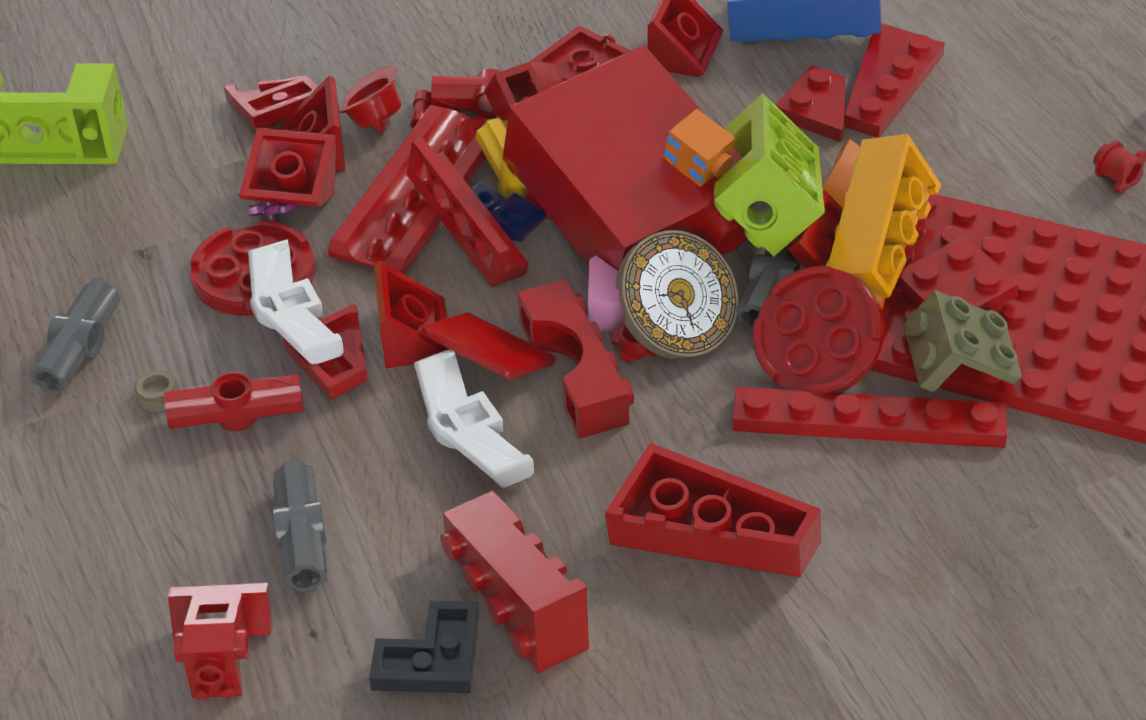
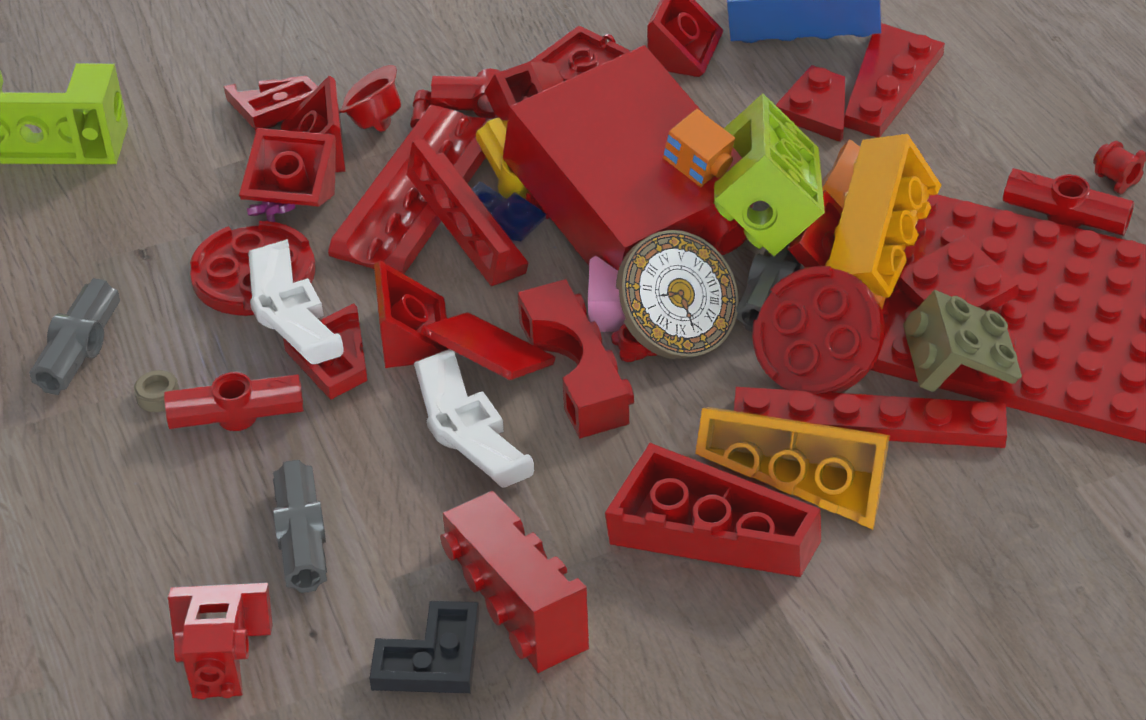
(808, 460): none -> light orange wedge
(1068, 201): none -> red piece

